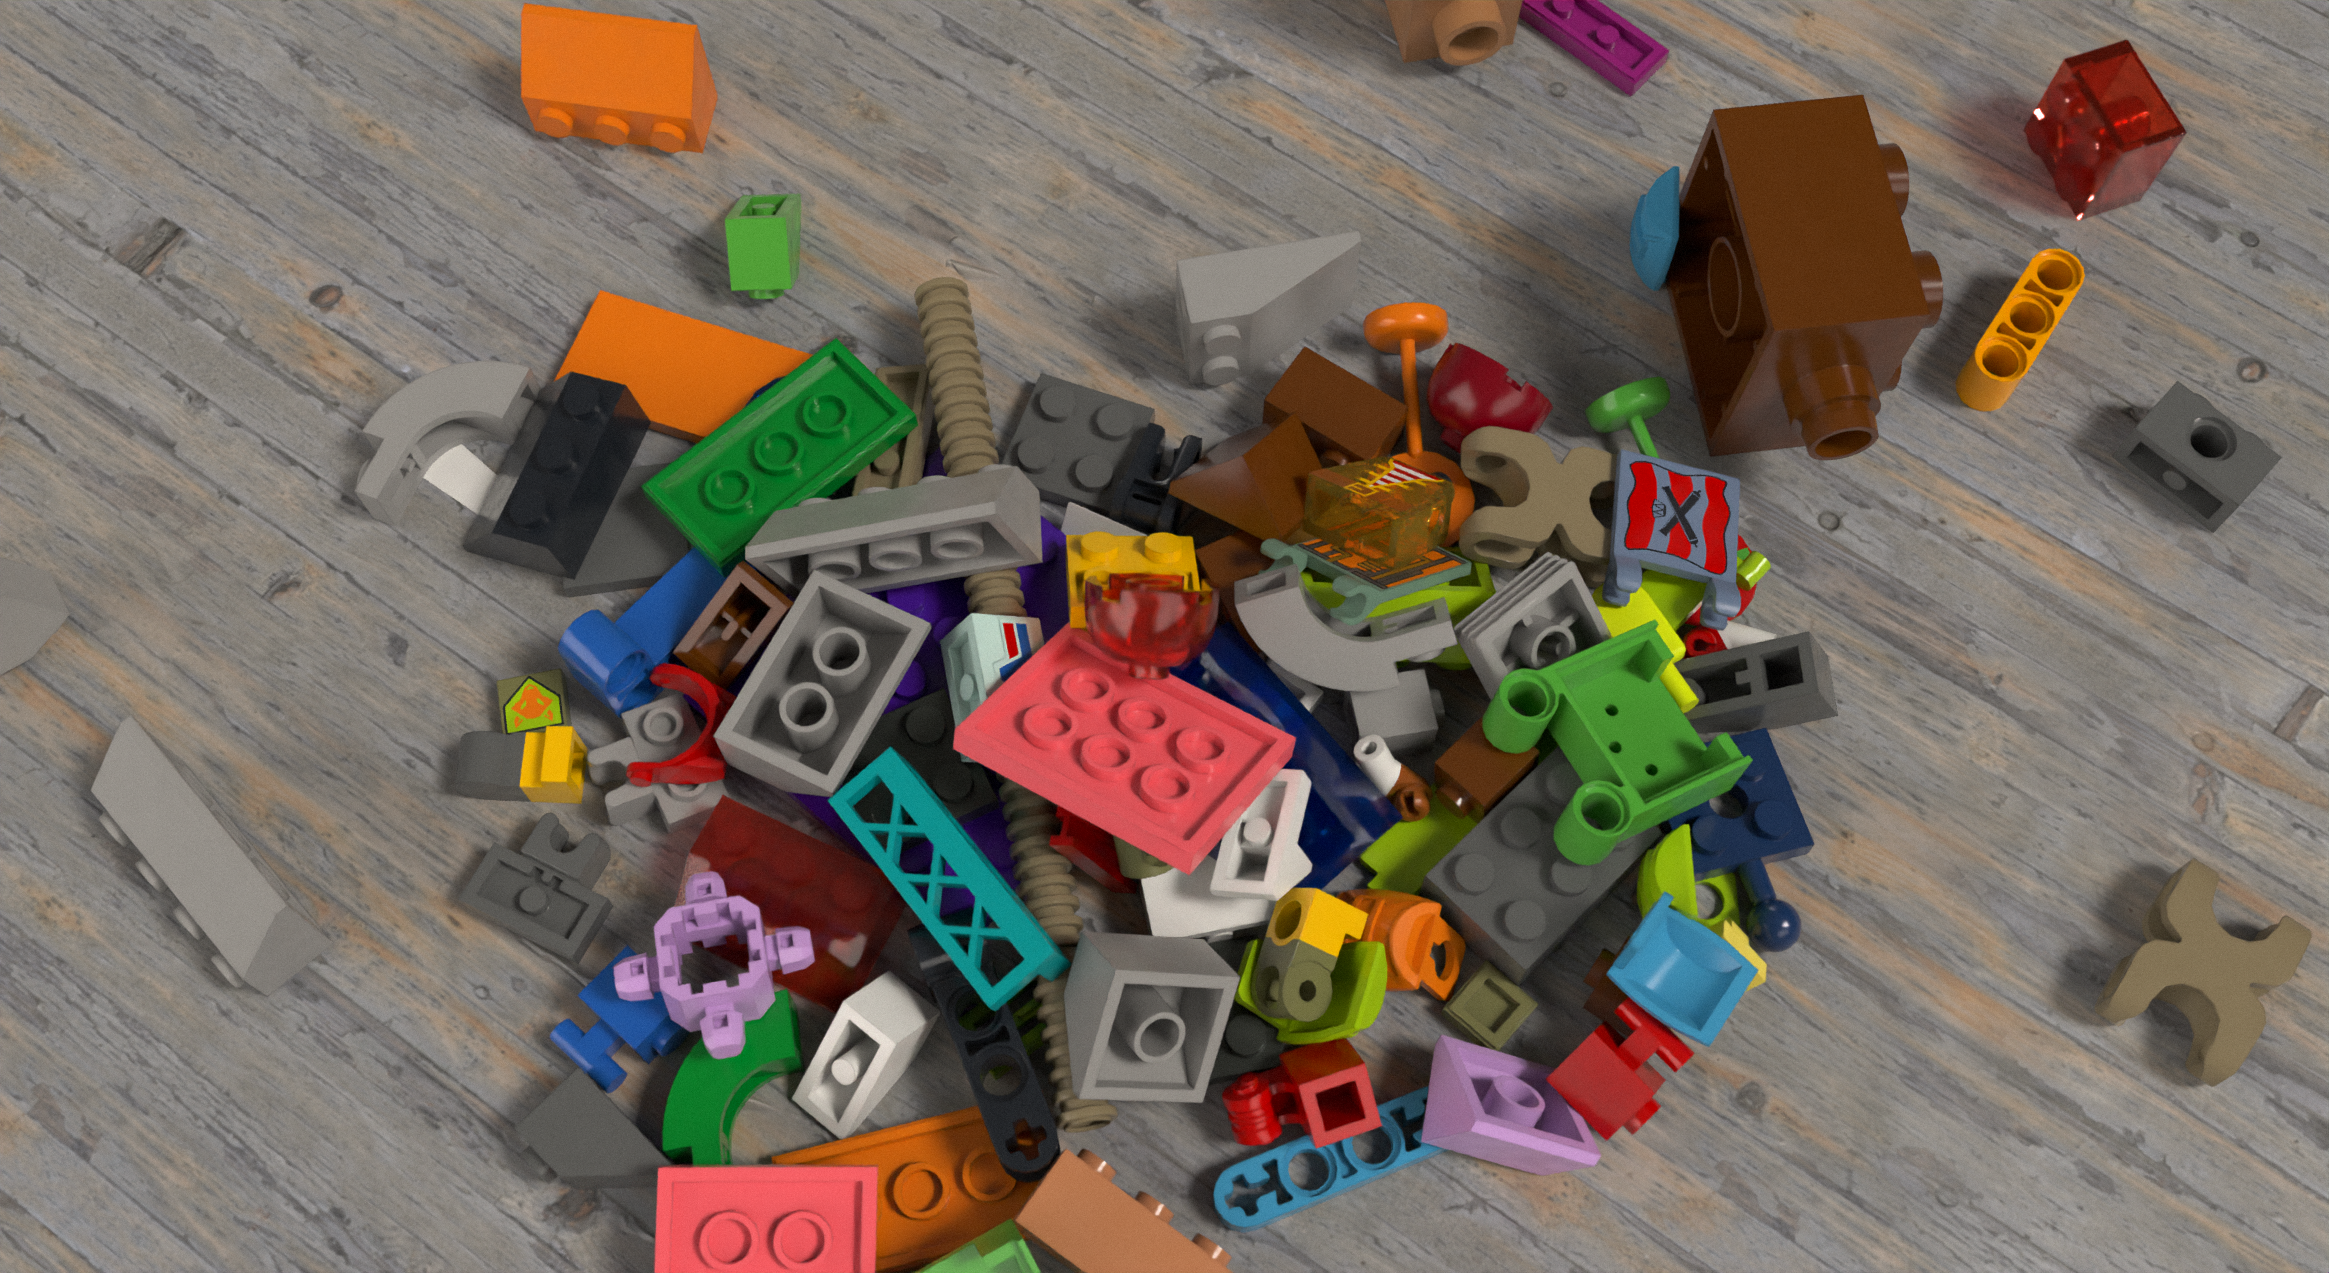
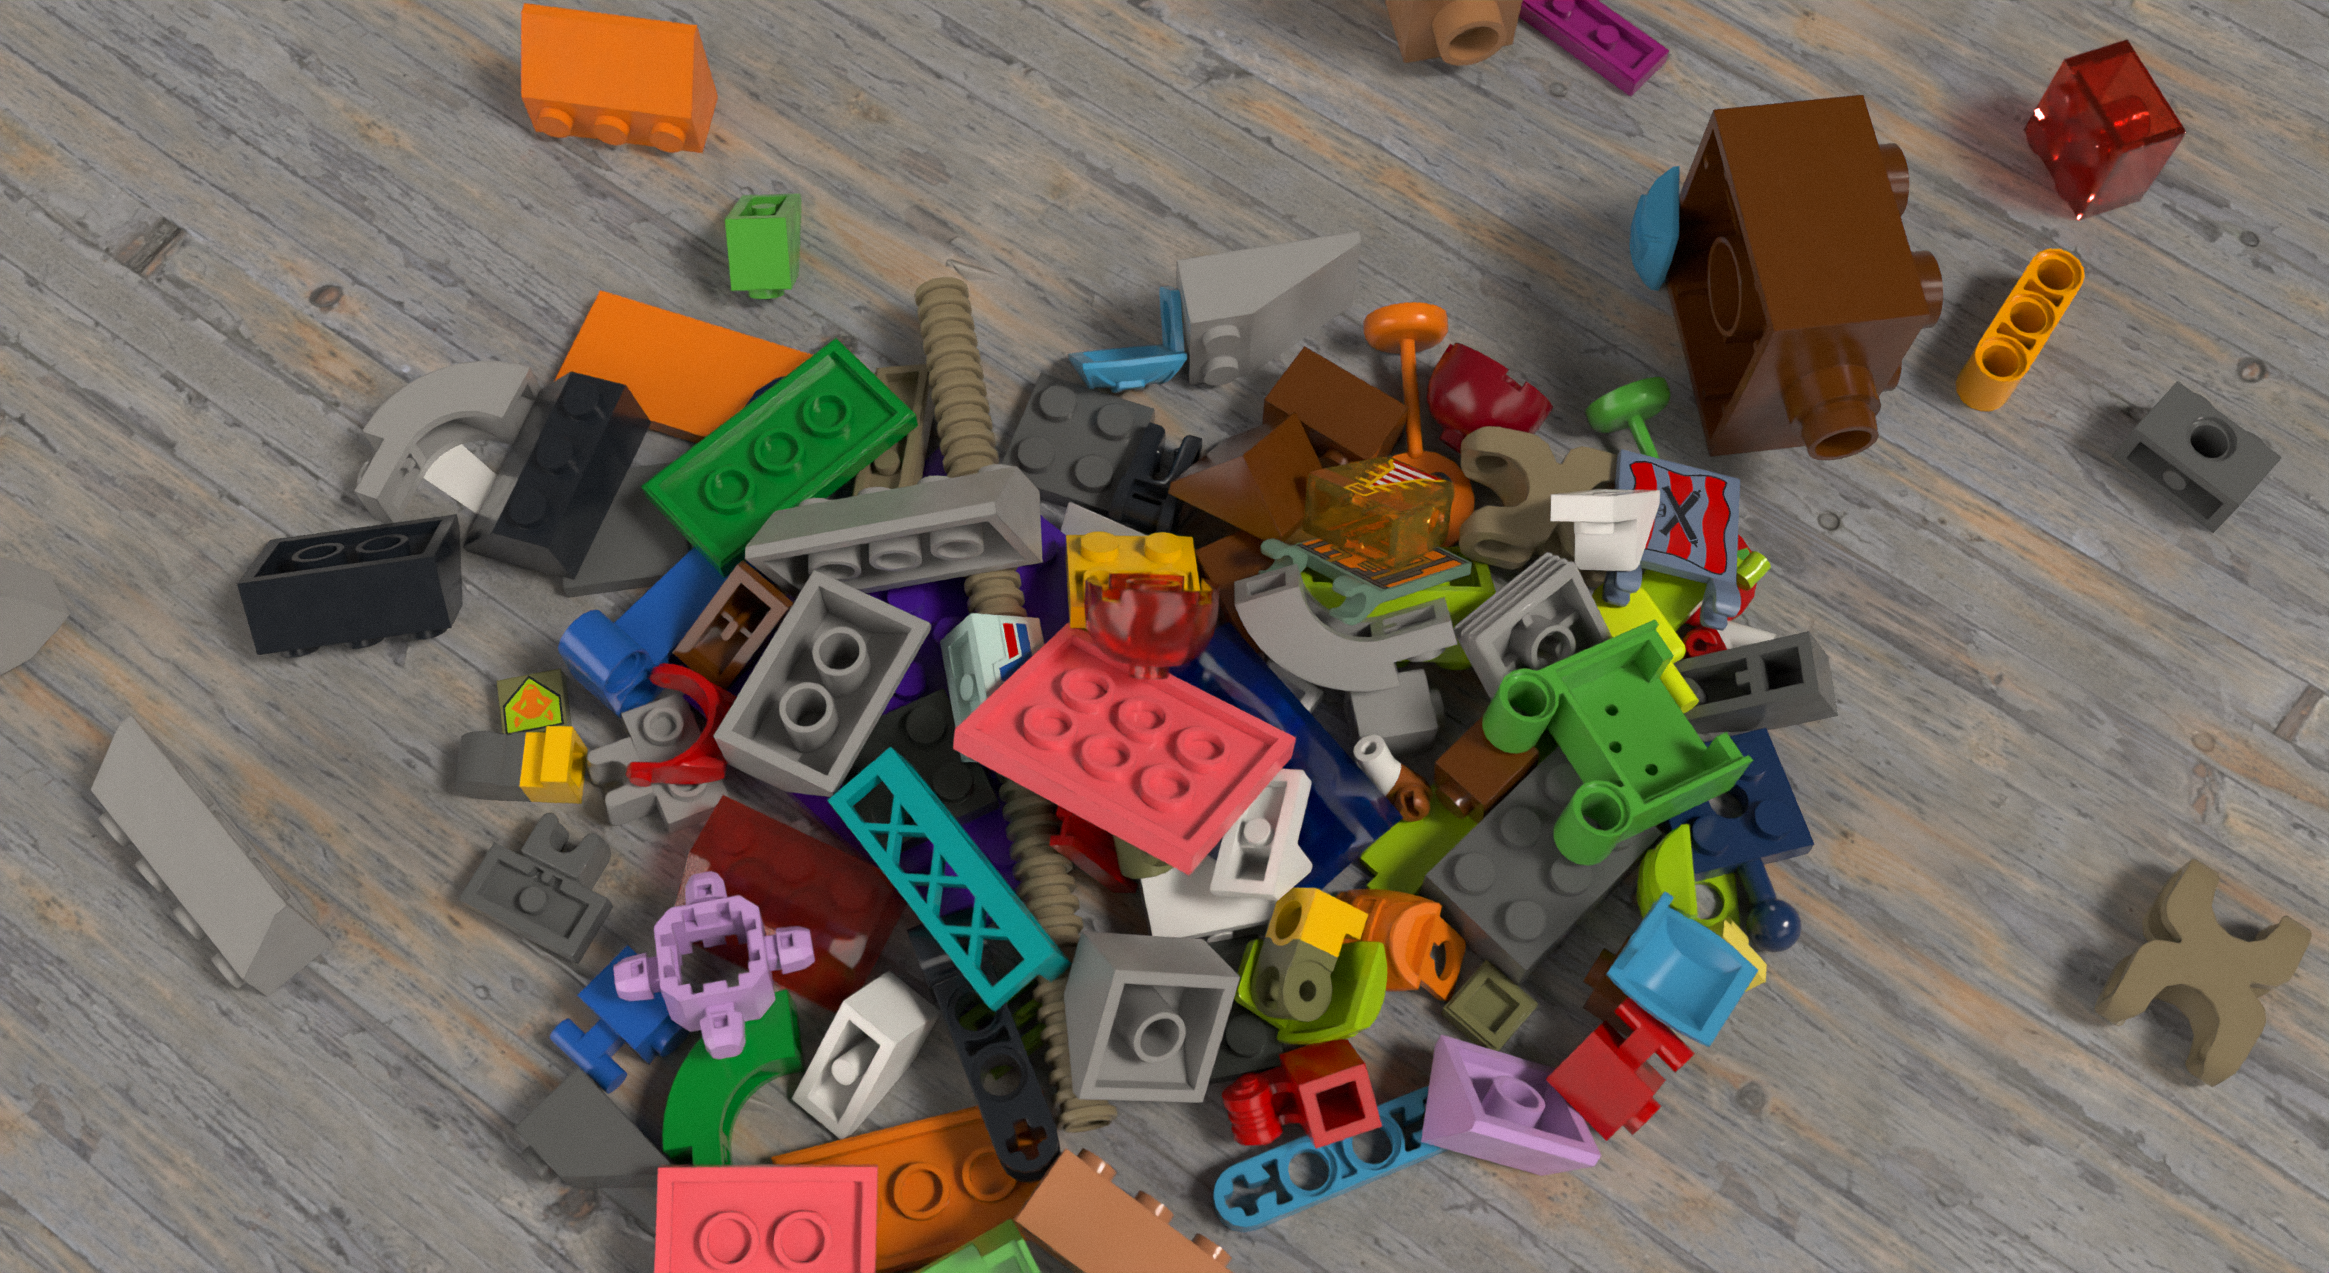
(354, 586): none -> black slope
(1138, 365): none -> dark azure piece
(1608, 525): none -> white slope

